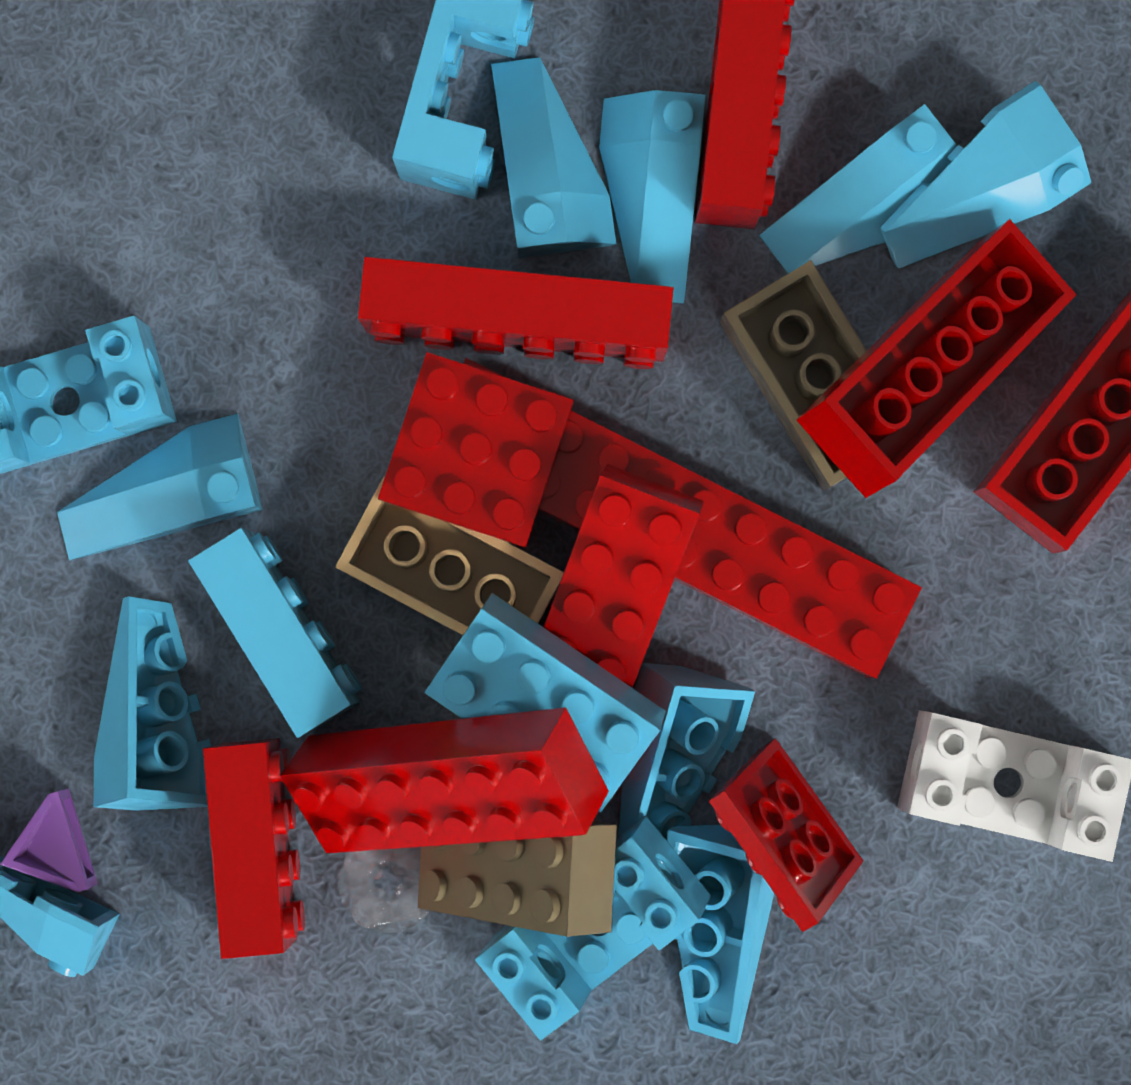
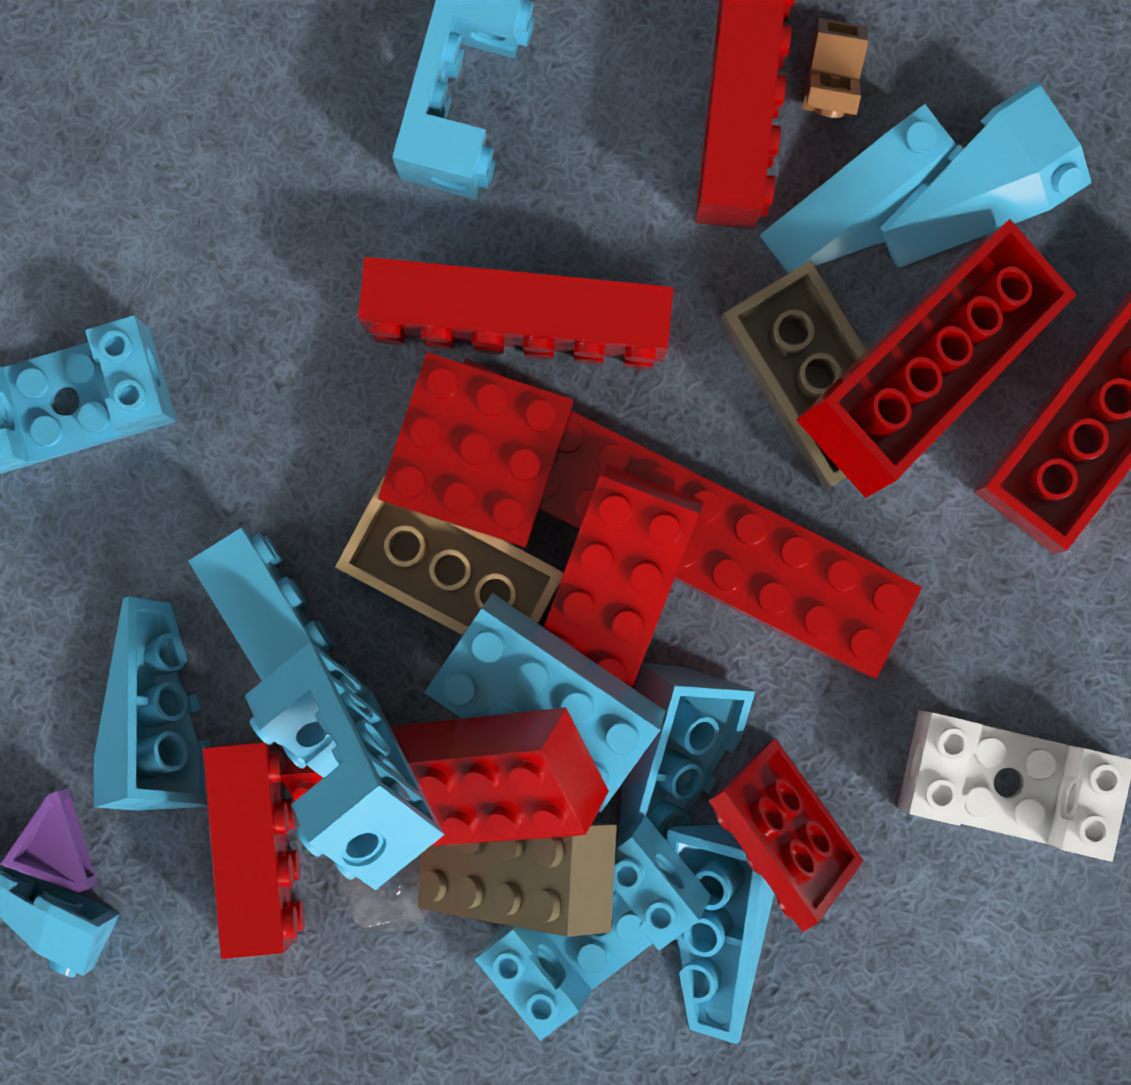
(176, 487): medium azure wedge -> none
(369, 803): none -> medium azure plate
(550, 176): medium azure wedge -> none
(652, 172): medium azure wedge -> none
(835, 68): none -> medium nougat brick

